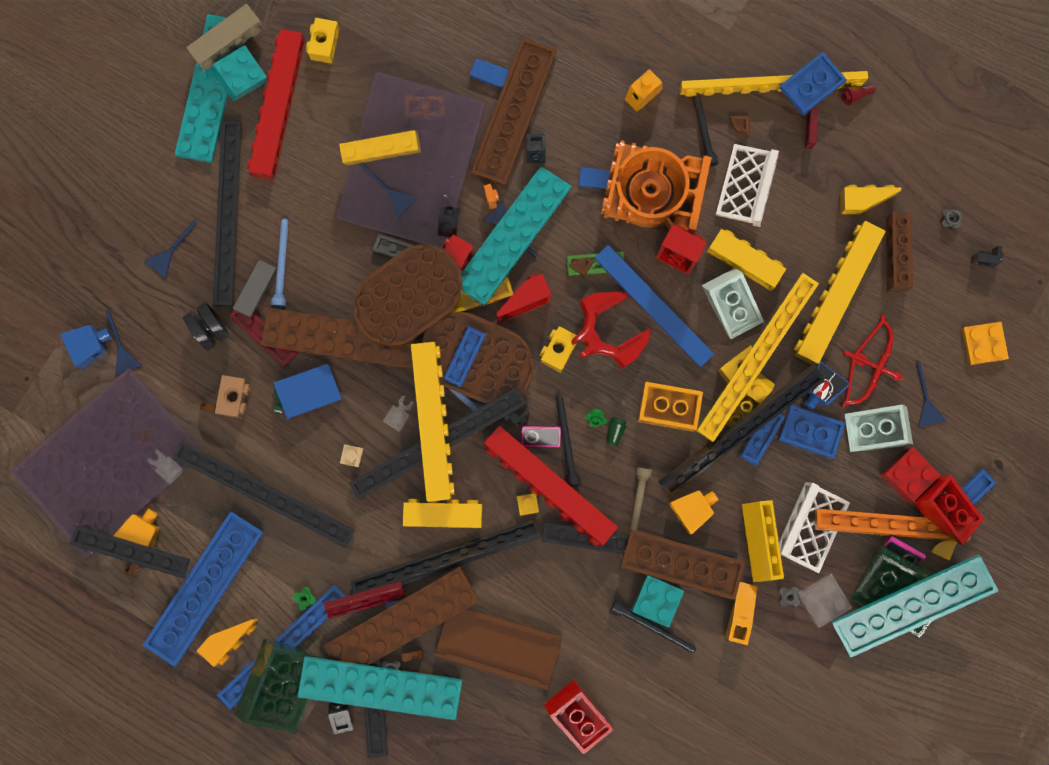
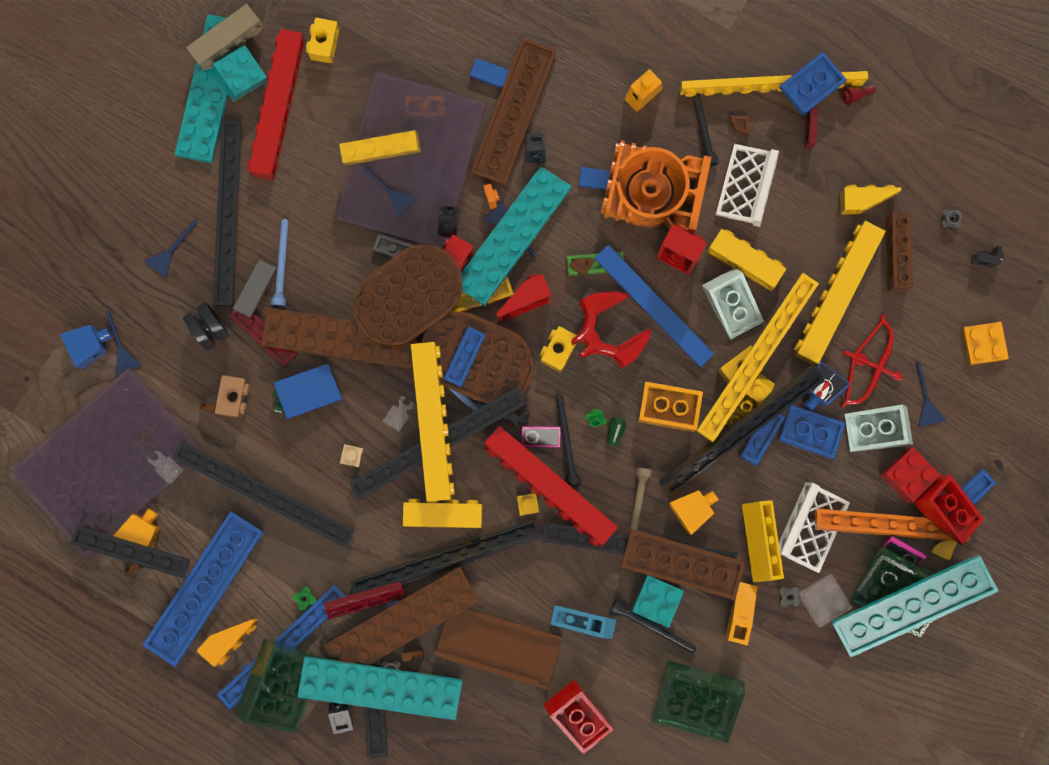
(583, 622): none -> dark azure slope
(698, 701): none -> clear green slope

